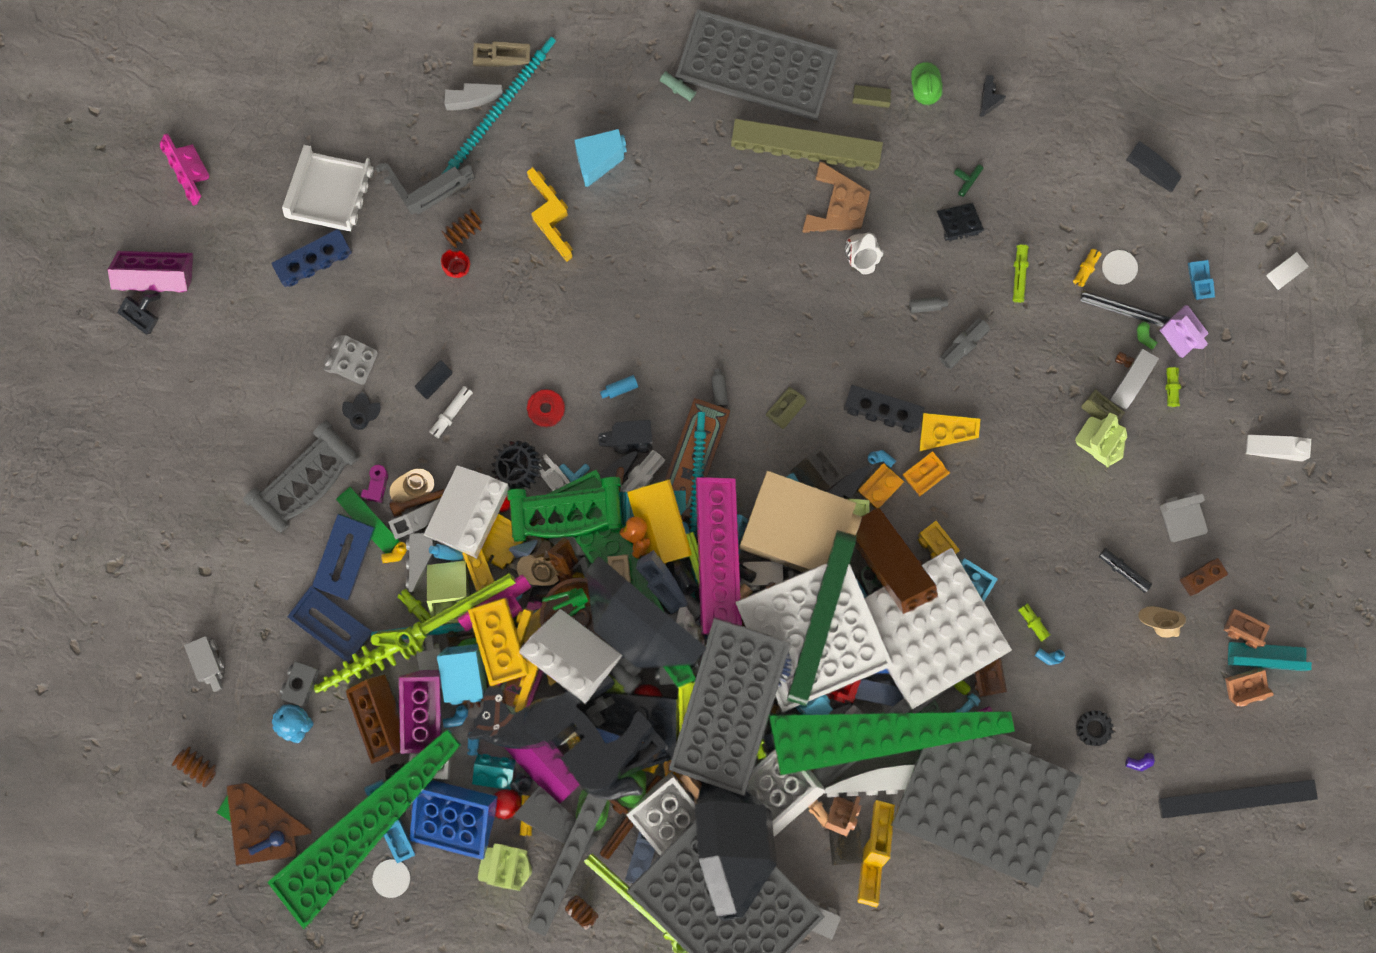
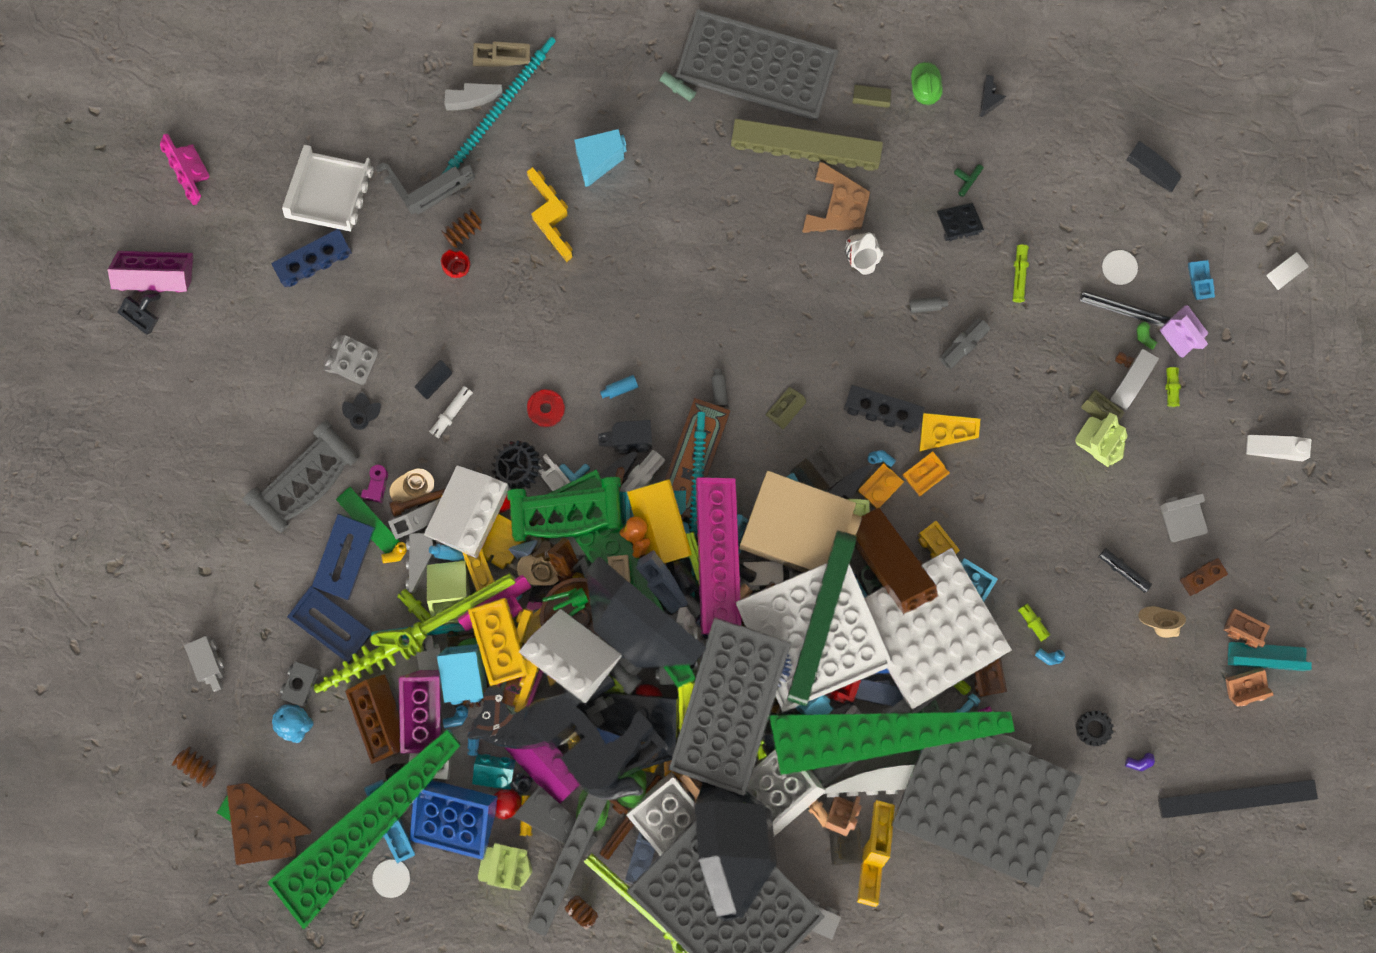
(276, 839): dark blue bar -> none
(1087, 267): yellow pin -> none

